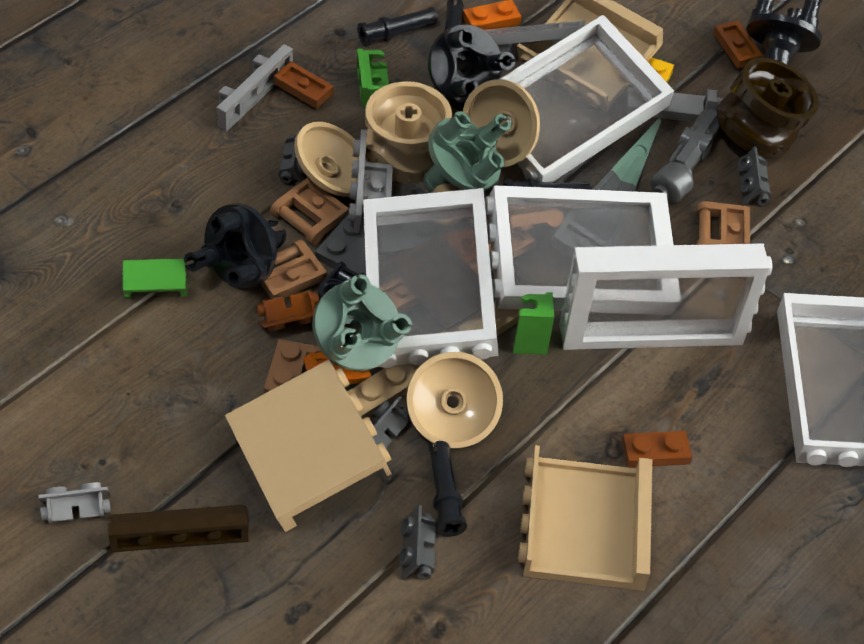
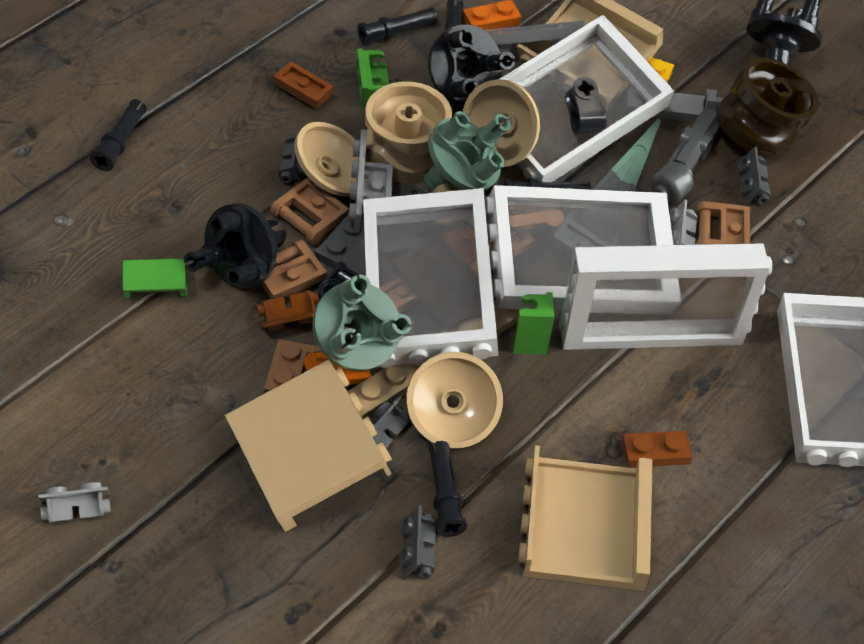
(114, 142): none -> black pin
(178, 528): dark brown panel -> none
(238, 101): light grey hinge -> none
(585, 107): none -> black piece
(683, 224): none -> light grey hinge
(736, 43): dark orange plate -> none

